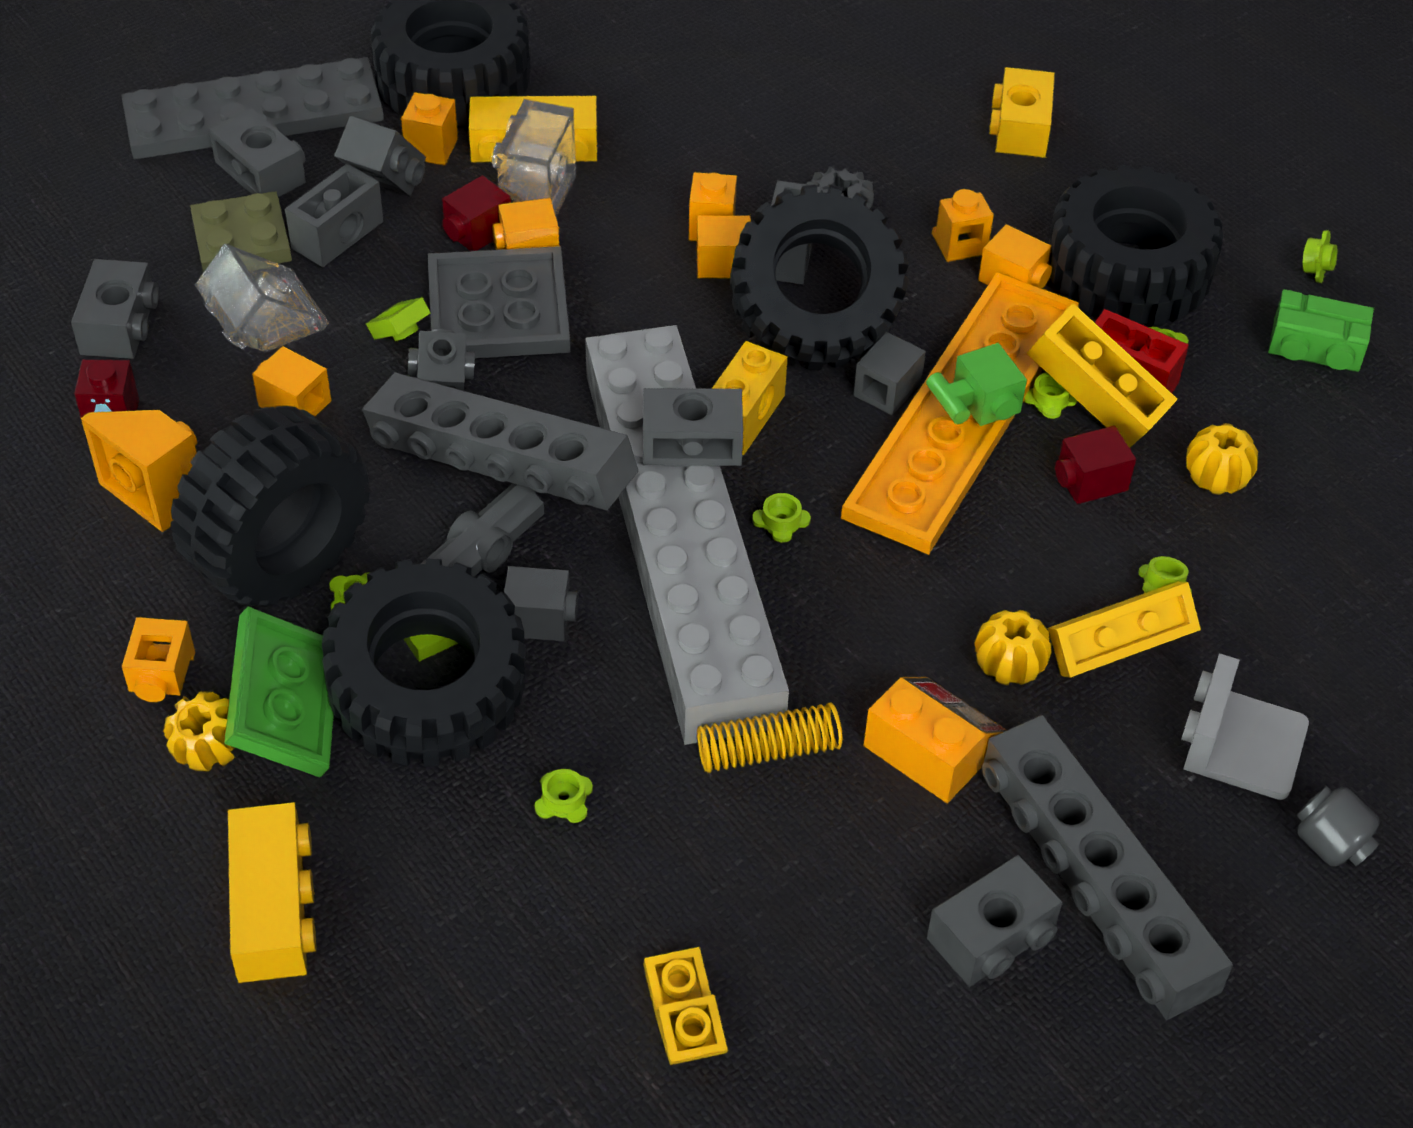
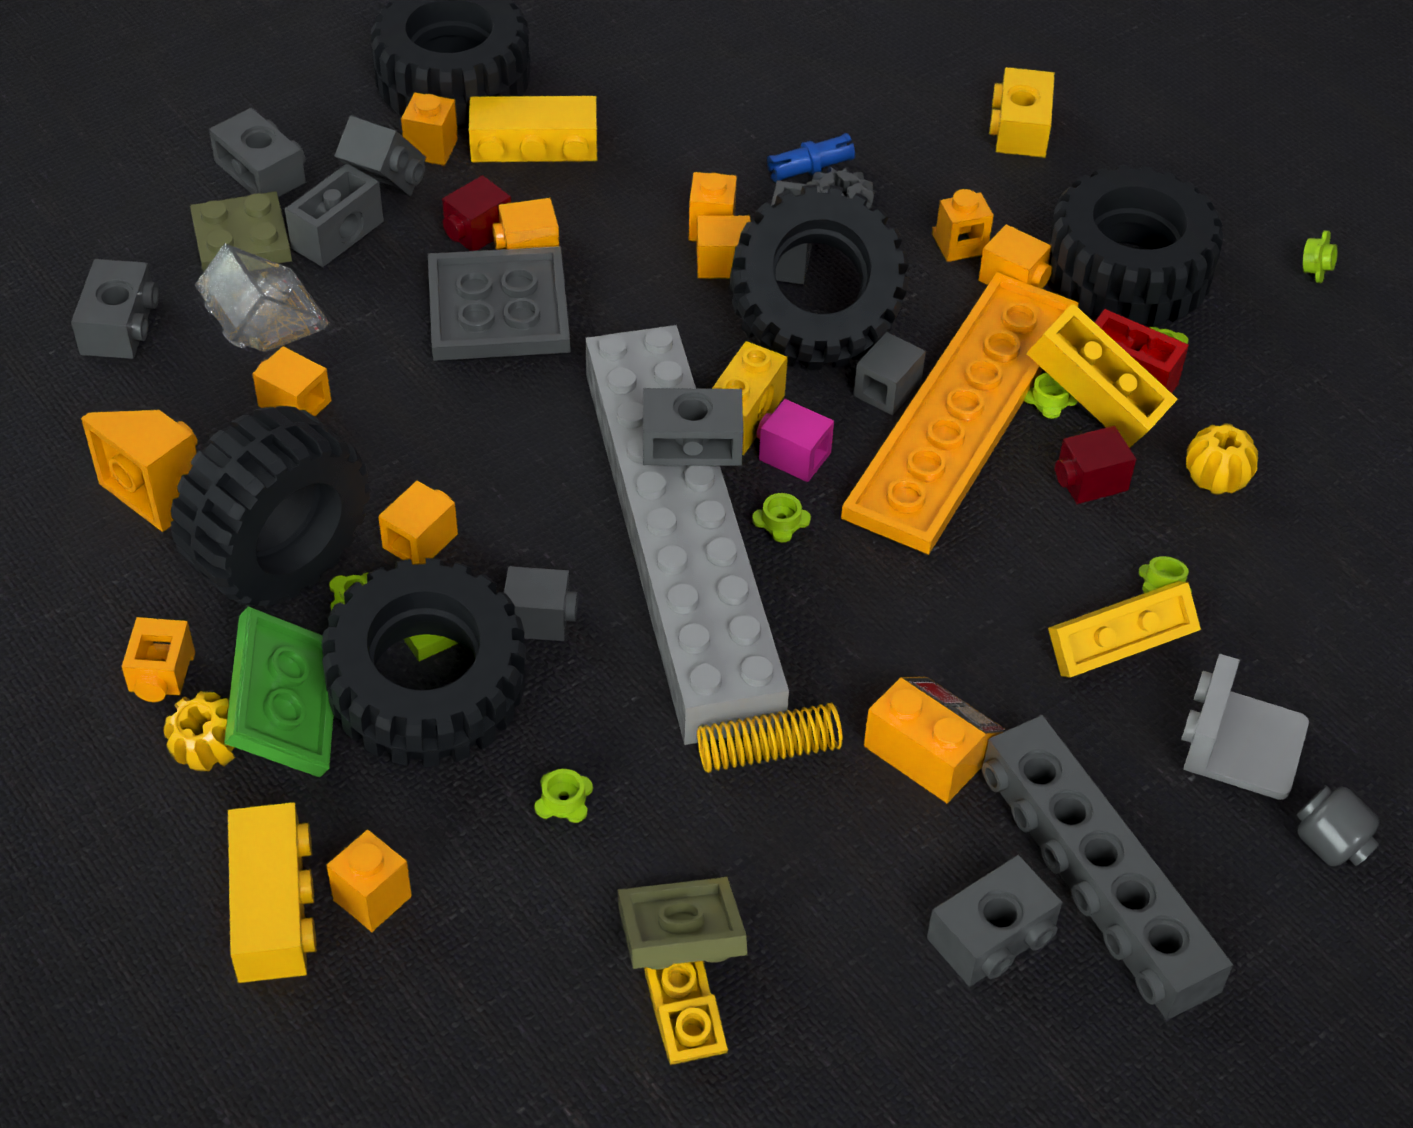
(106, 387): dark red brick -> none
(293, 99): dark grey plate -> none
(369, 880): none -> light orange brick
(399, 320): lime plate -> none
(418, 523): none -> light orange brick
(442, 358): dark grey brick -> none
(488, 537): dark grey piece -> none
(502, 440): dark grey brick -> none
(537, 153): clear slope -> none
(681, 923): none -> olive plate
(795, 439): none -> dark pink brick
(811, 157): none -> blue pin
(983, 385): bright green brick -> none
(1013, 647): yellow piece -> none
(1321, 331): bright green brick -> none

